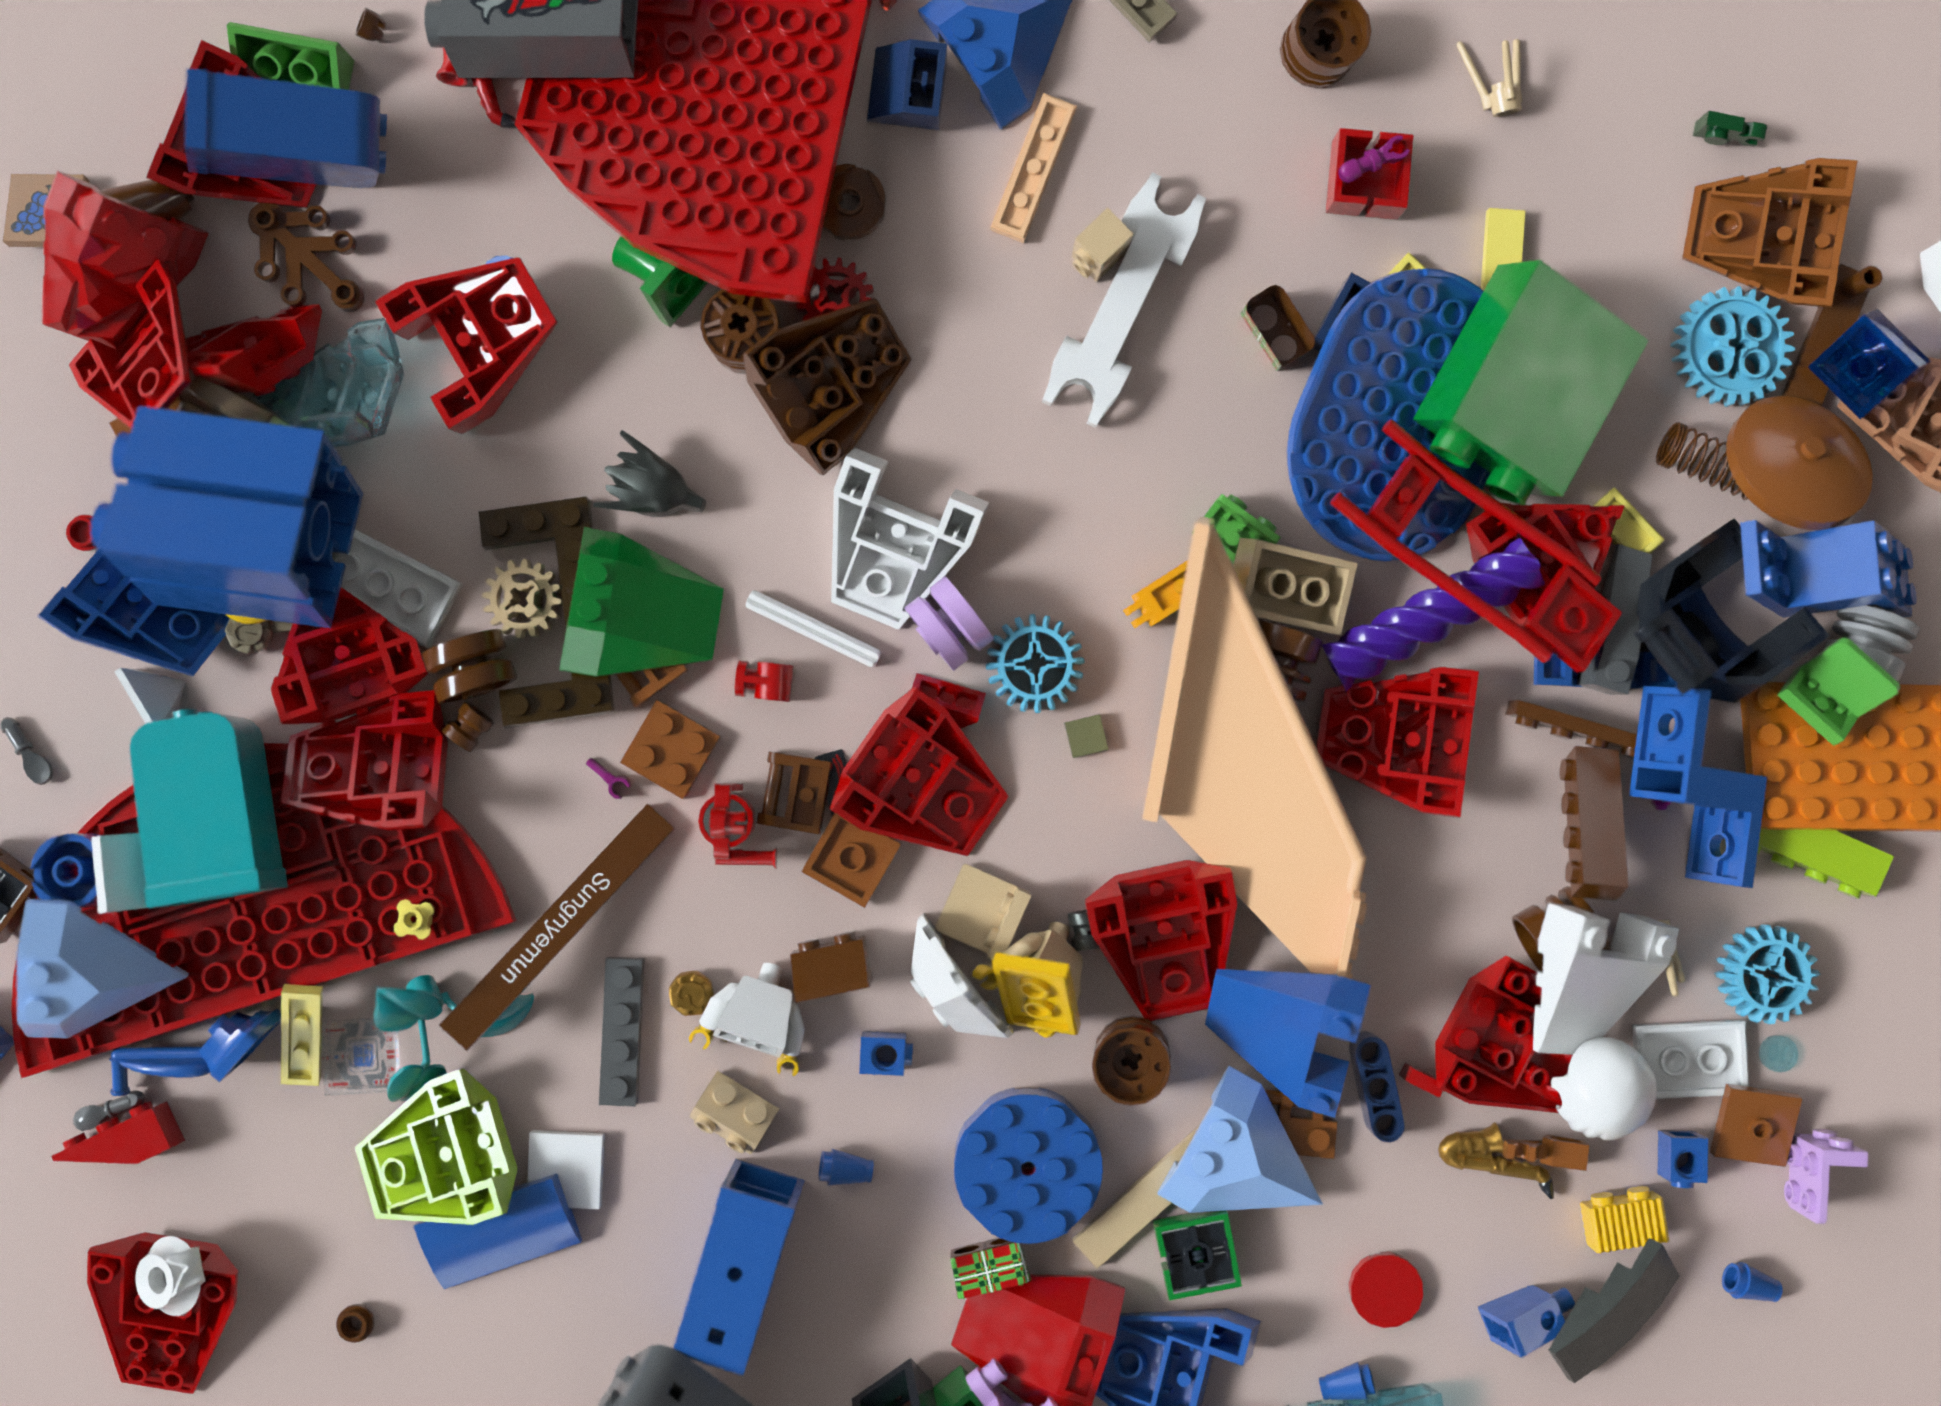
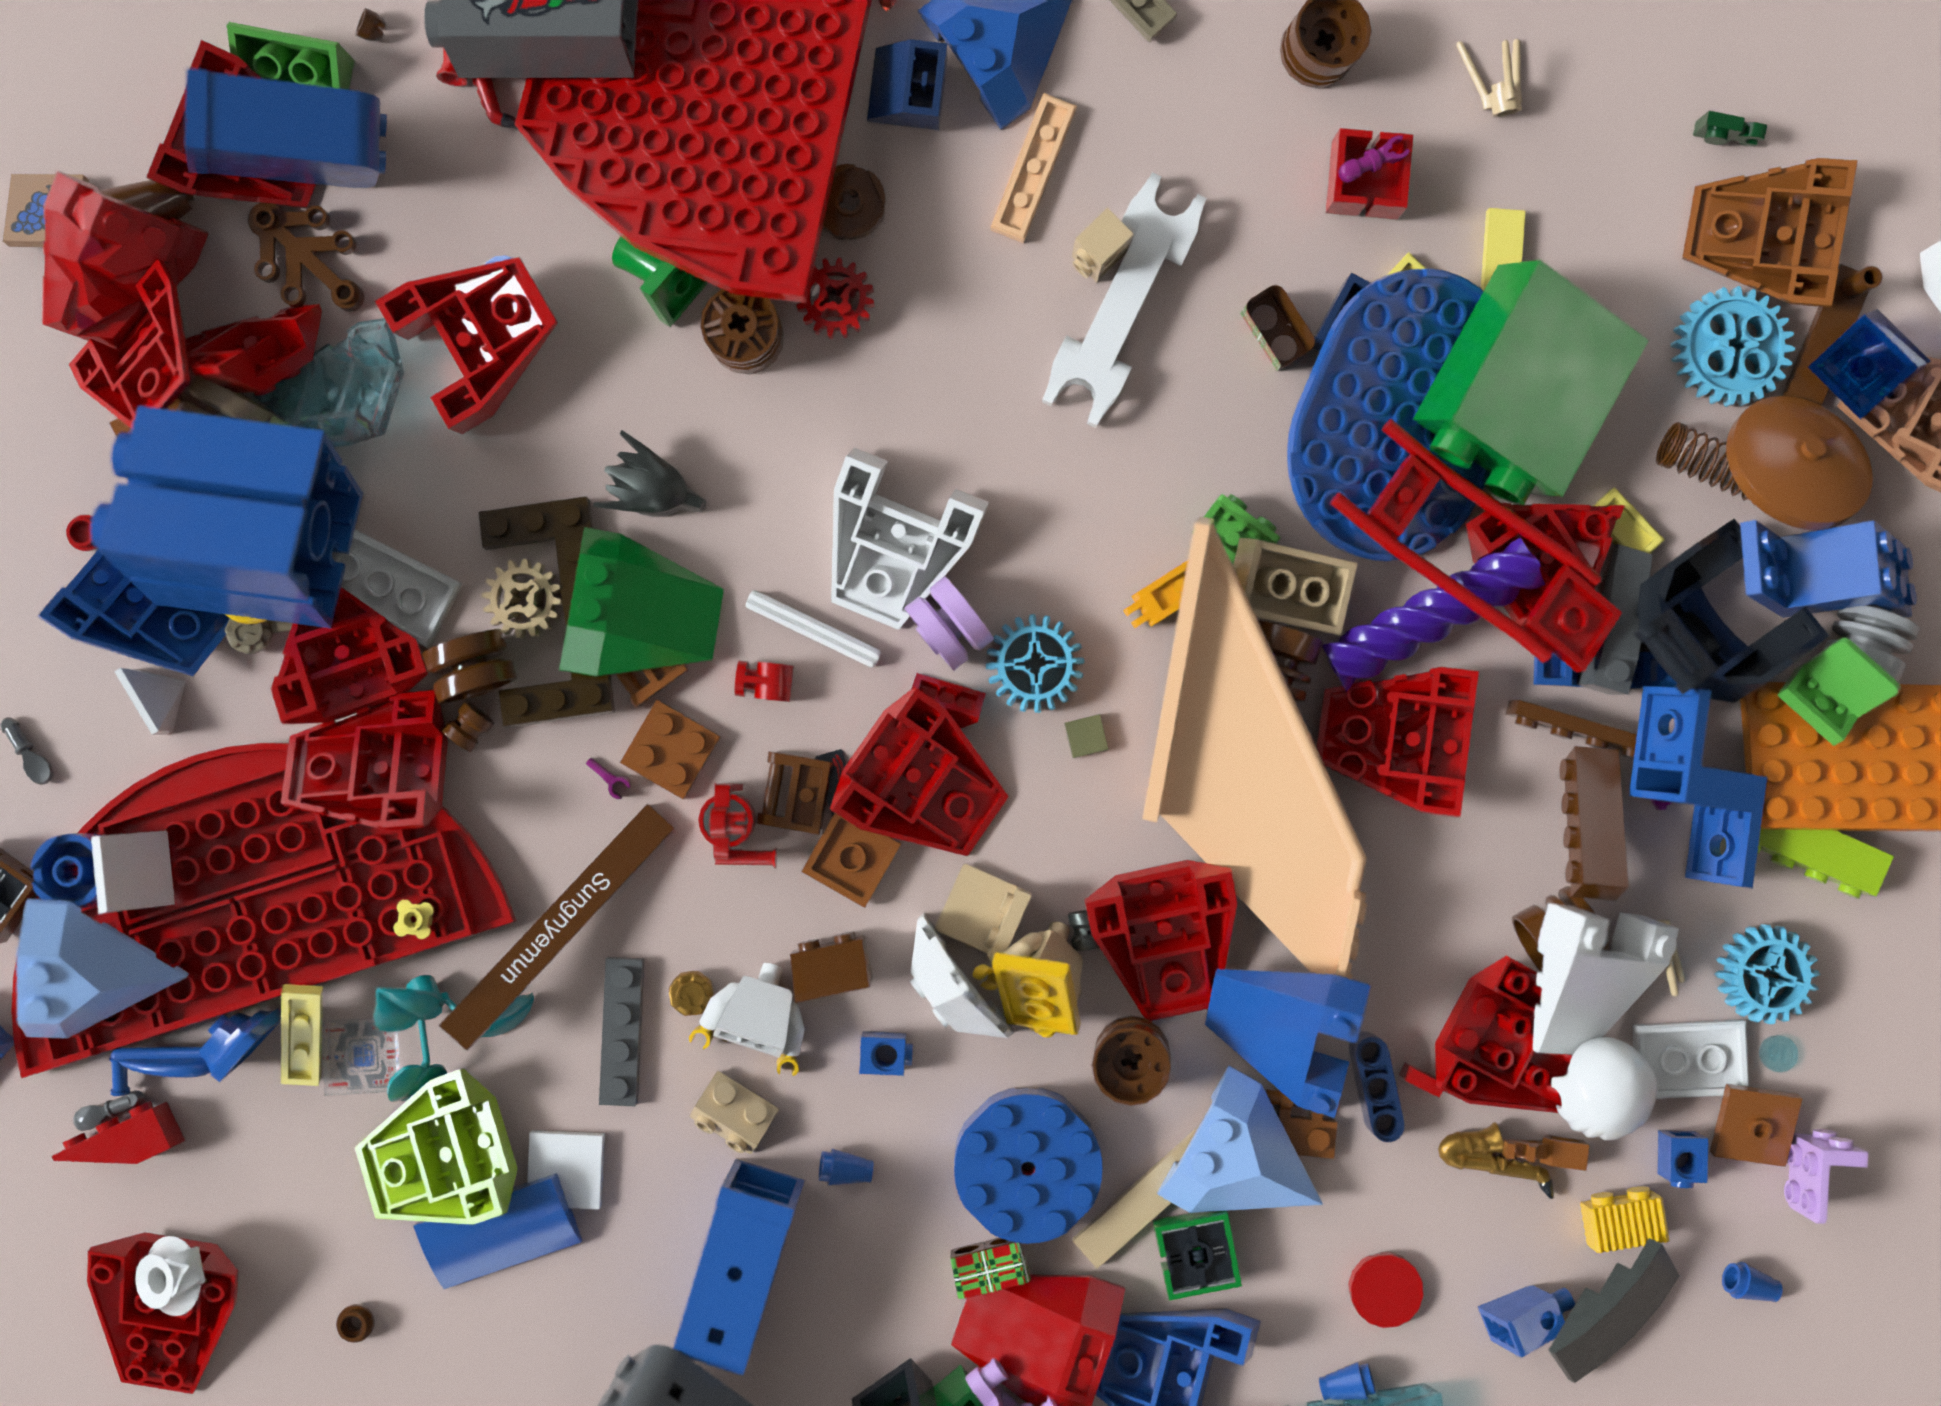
(204, 809): teal piece -> none
(827, 379): reddish brown wedge -> none

